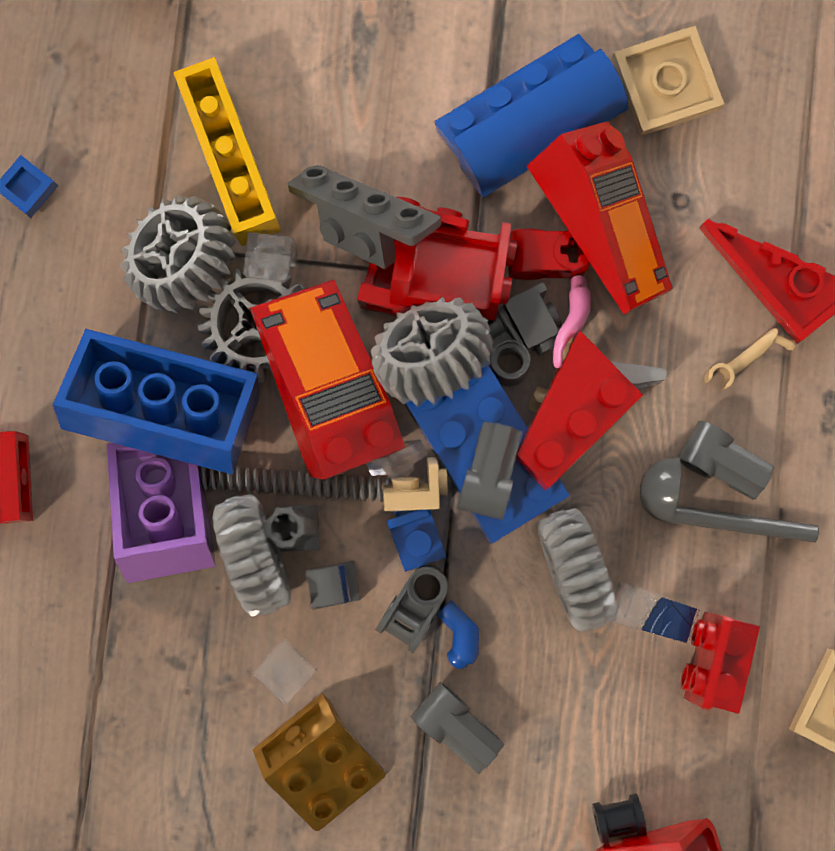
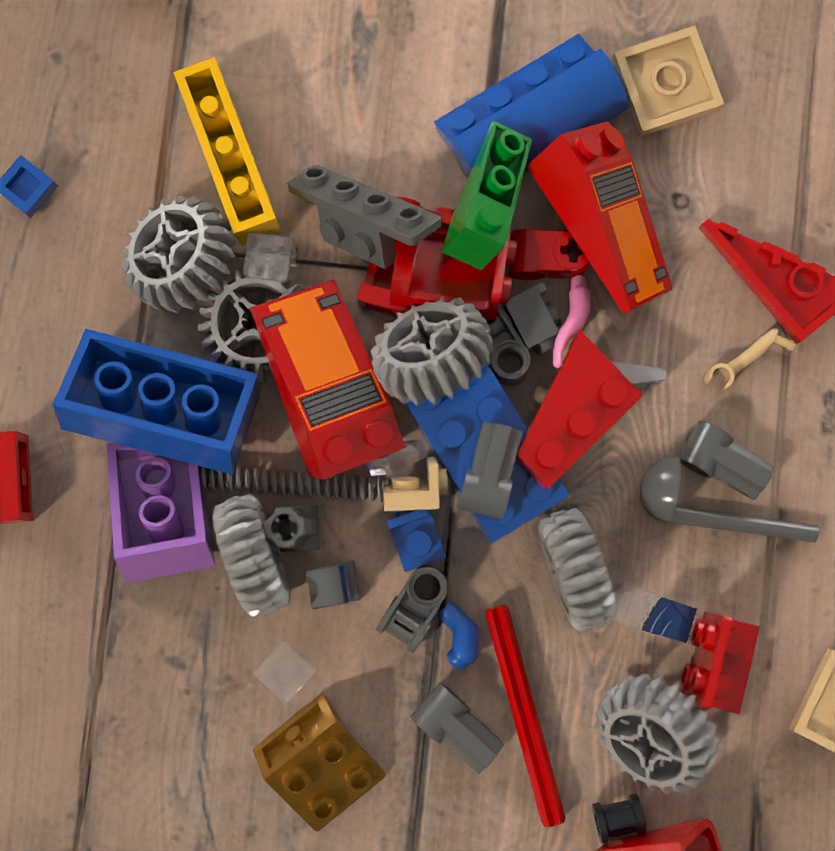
(488, 198): none -> green slope
(525, 716): none -> red axle
(657, 734): none -> light grey gear

